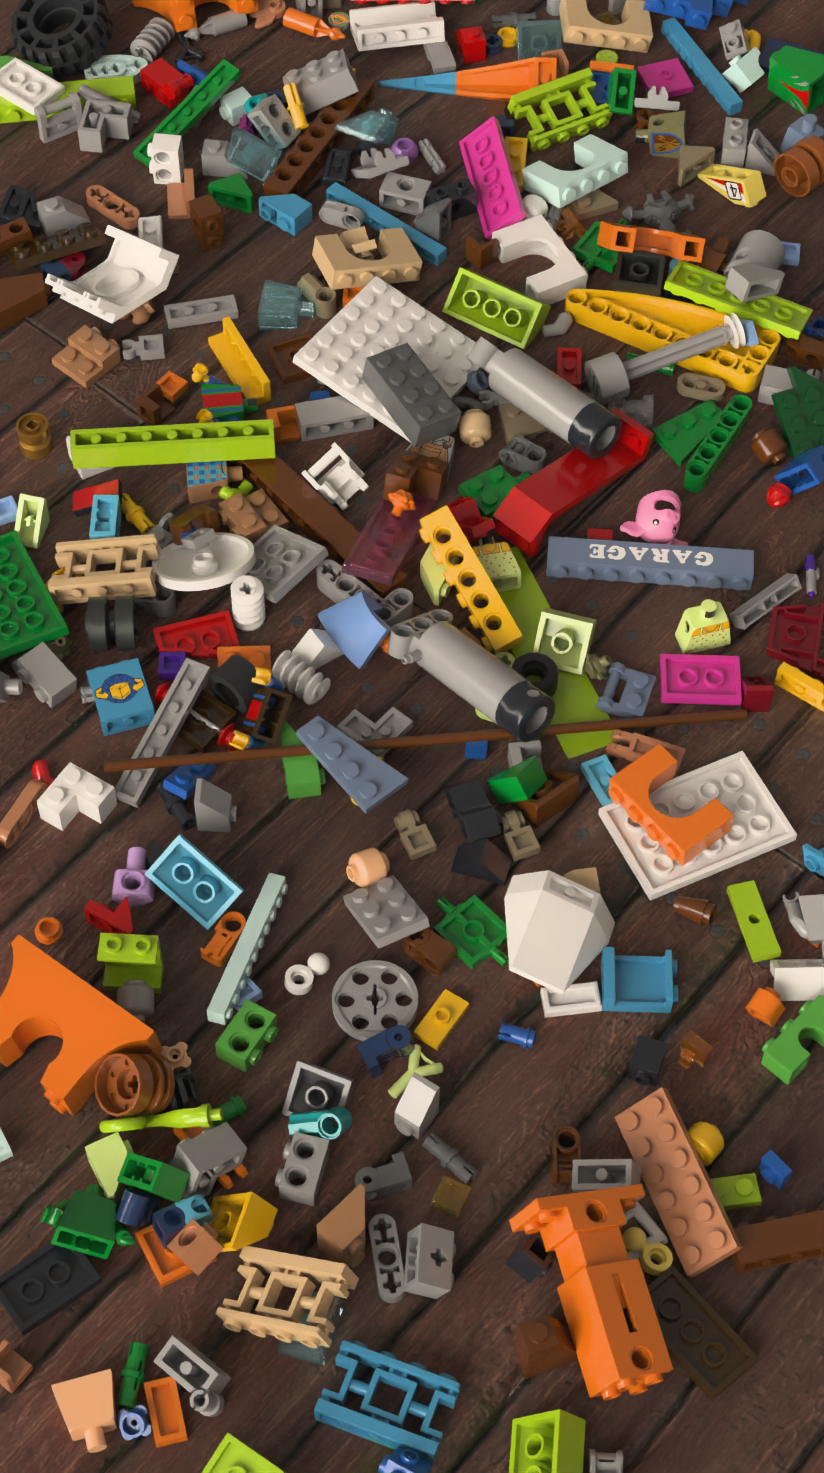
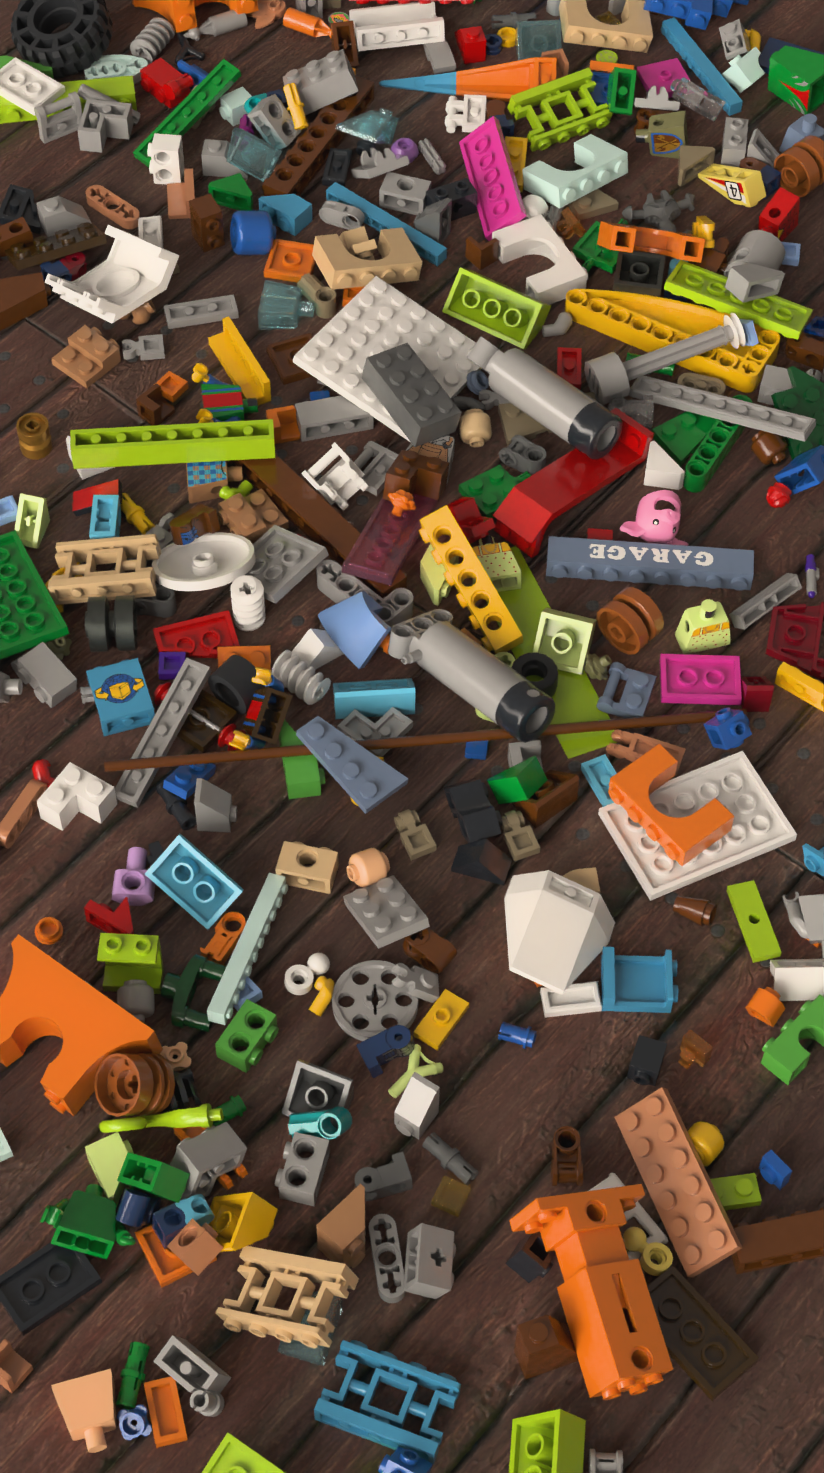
(182, 990): none -> dark green connector
(199, 539): light grey plate -> none
(252, 232): none -> blue head
(289, 261): none -> orange tile
(317, 877): none -> tan brick
(322, 1000): none -> yellow arm
(344, 38): none -> reddish brown slope
(374, 697): none -> medium azure slope
(376, 470): none -> light grey plate
(420, 982): none -> light grey plate
(473, 113): none -> white plate
(473, 931): green plate -> none
(604, 1174): light grey slope -> none
(630, 620): none -> dark orange wheel
(662, 469): none -> white slope
(691, 96): none -> clear torso
(704, 228): none -> yellow plate
(724, 408): none -> light grey tile
(728, 728): none -> blue brick
(770, 176): none -> dark blue leg
(780, 214): none -> red torso

